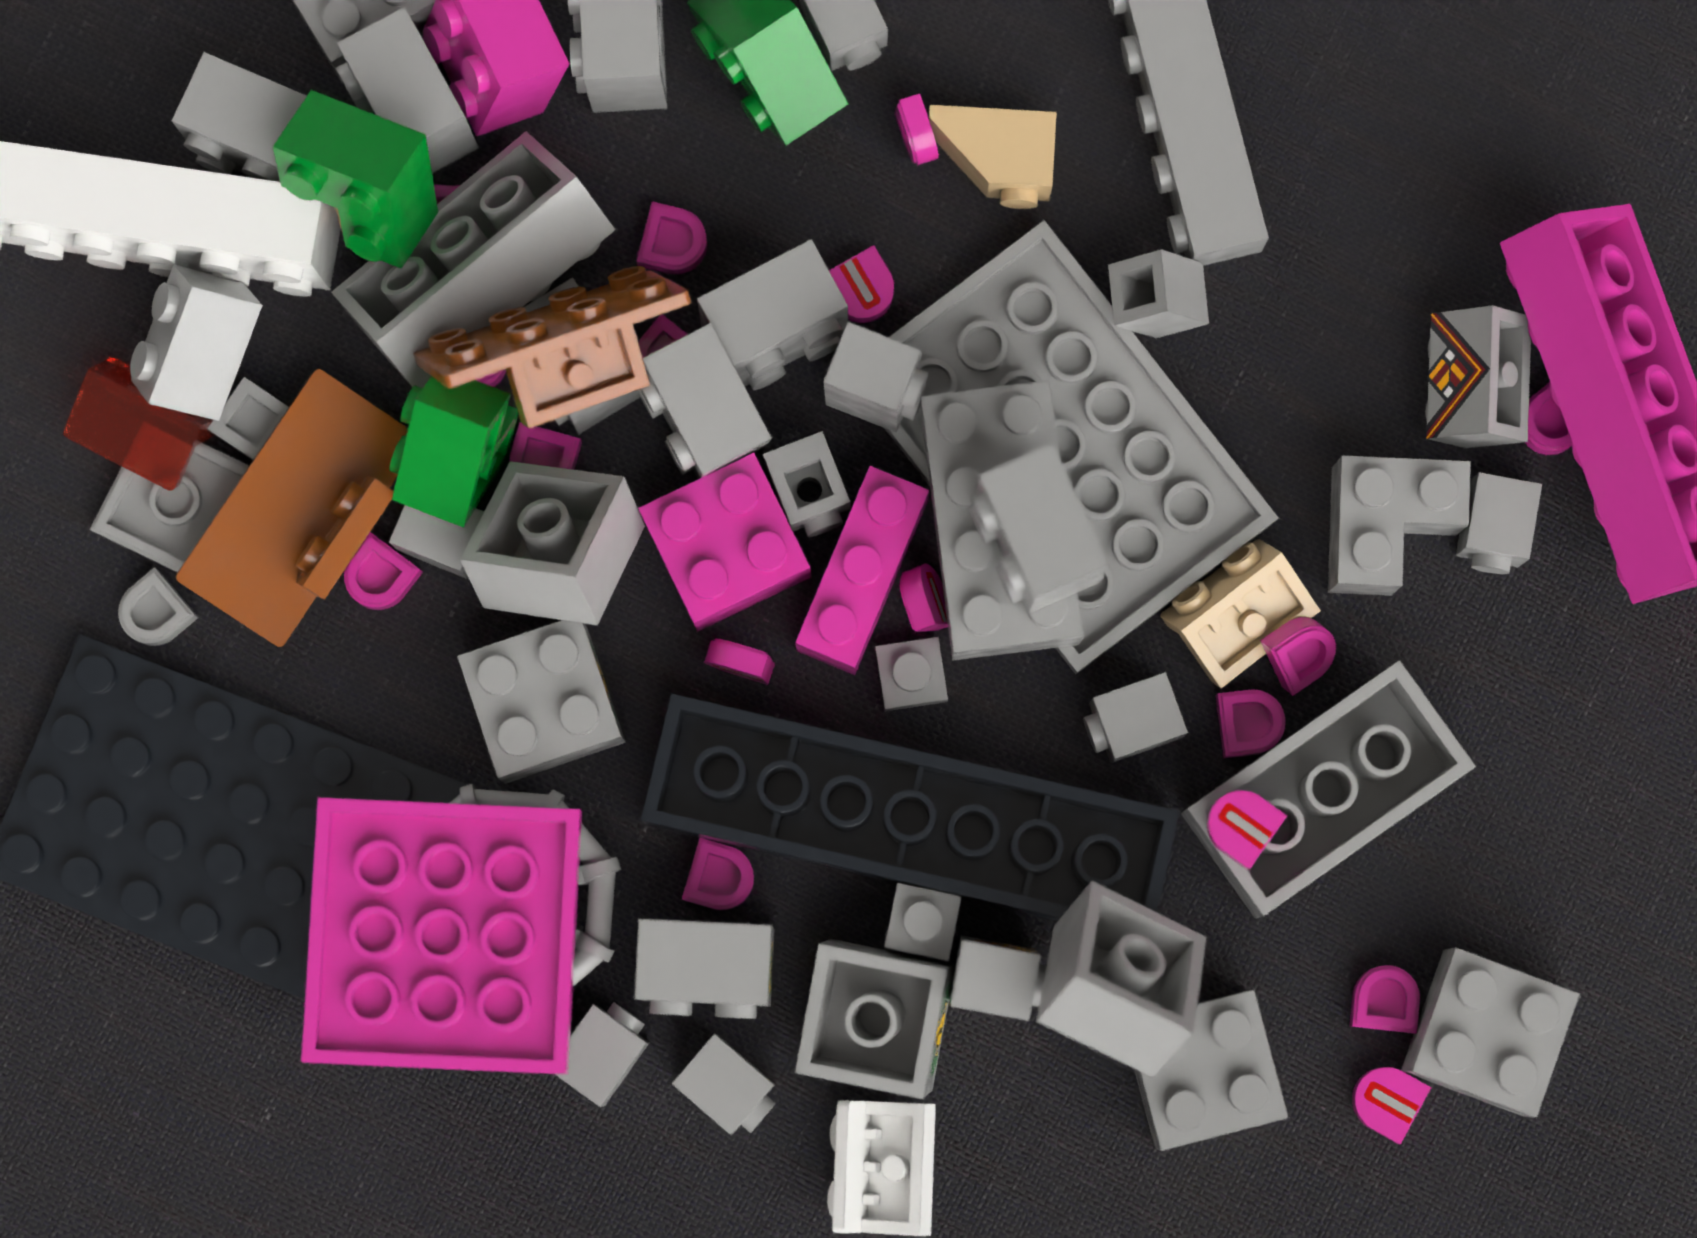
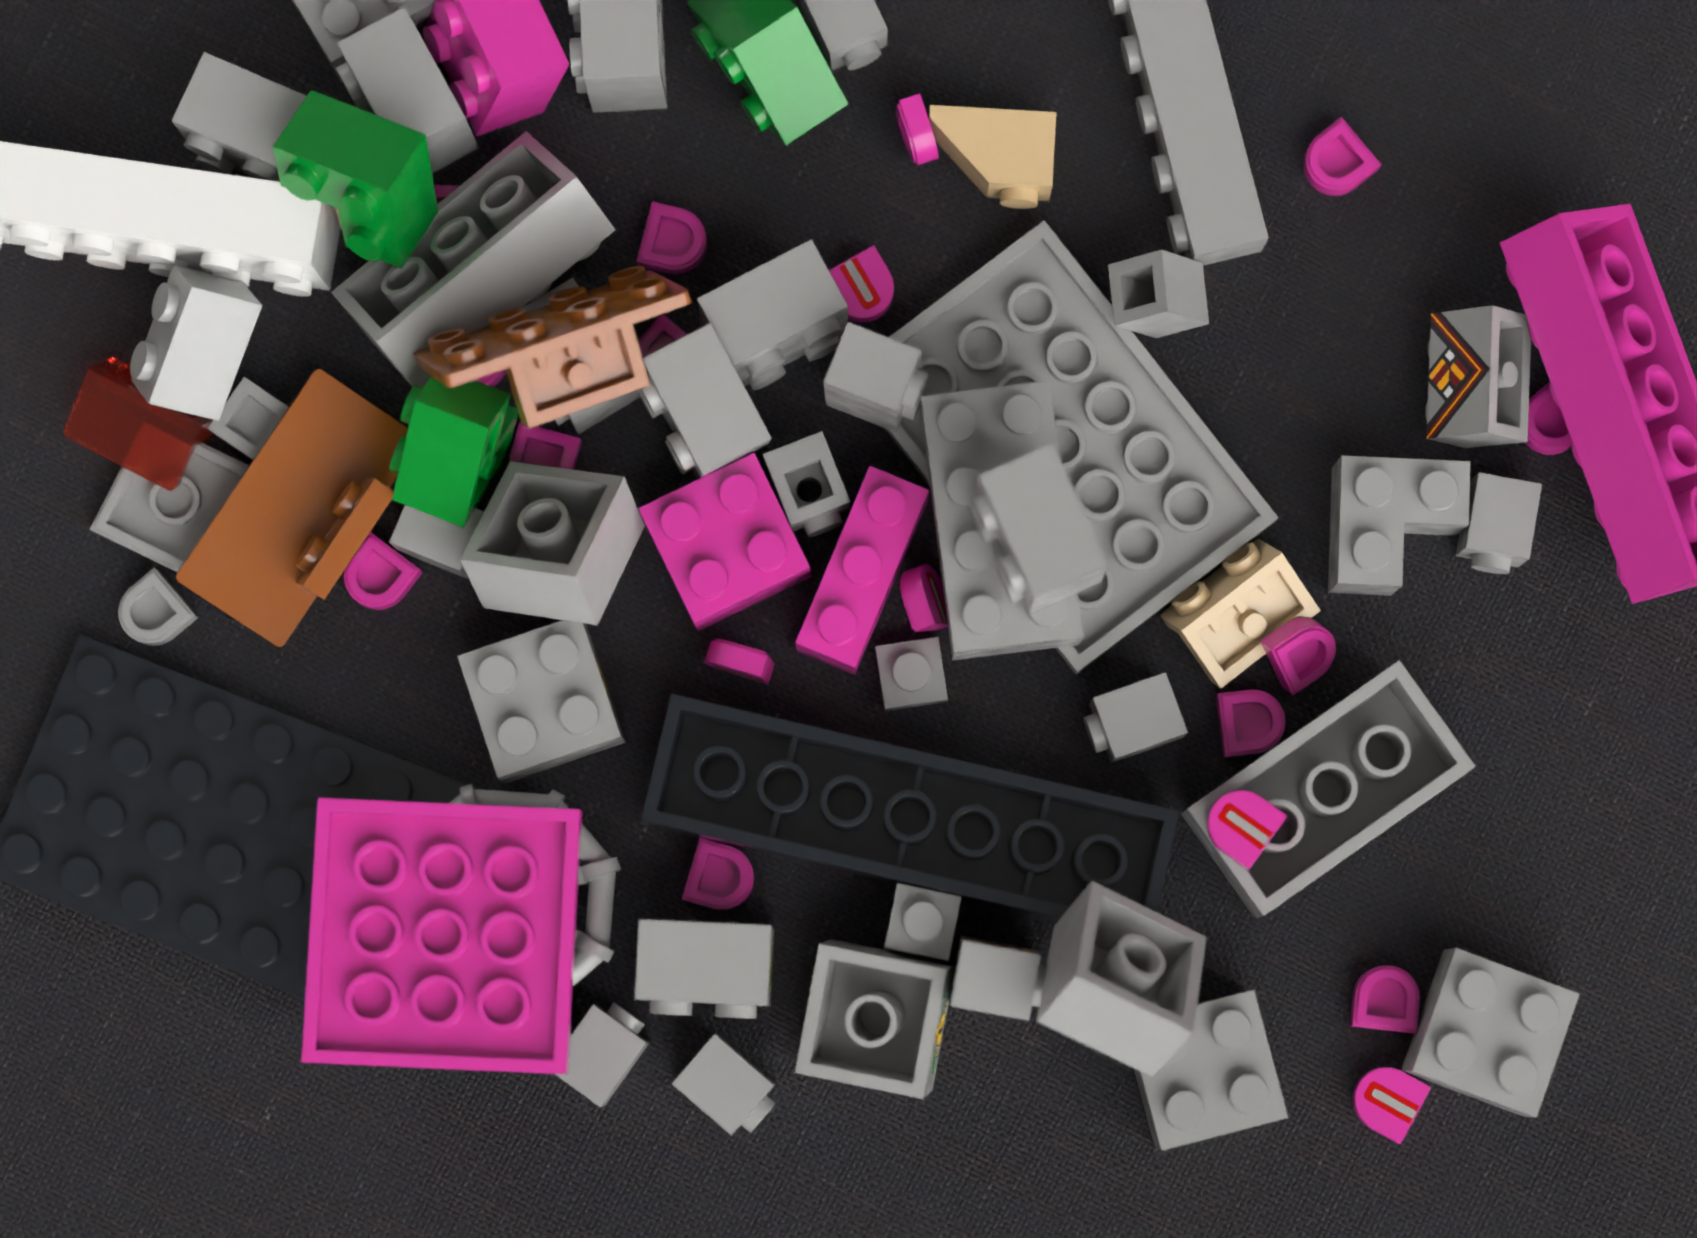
(882, 1168): white bracket -> none
(1338, 160): none -> dark pink tile

